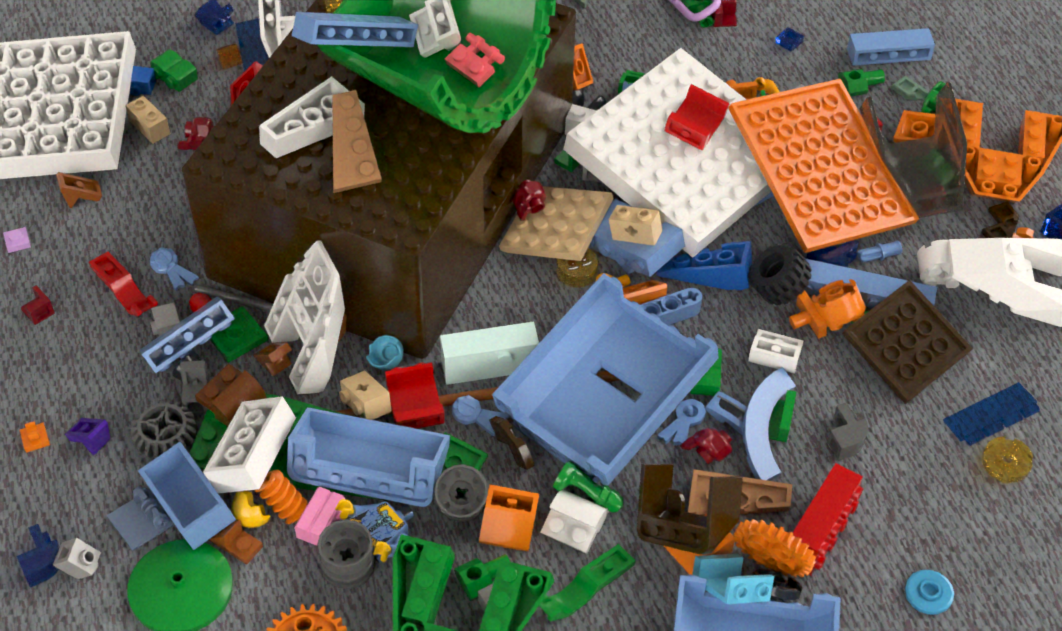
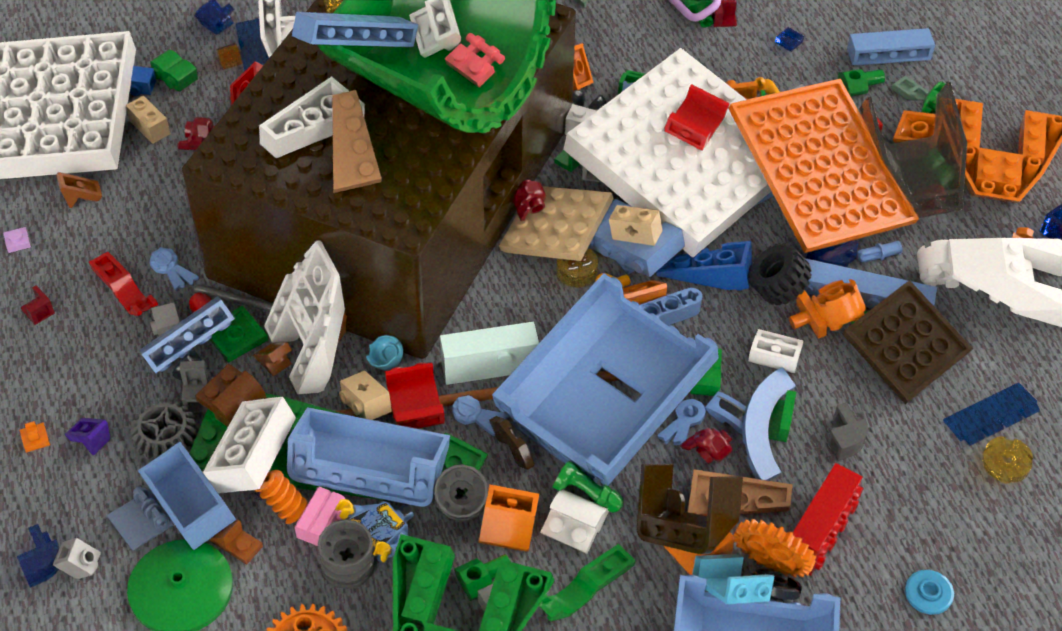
(248, 512): yellow hair -> none
(1007, 221): dark brown tile -> none

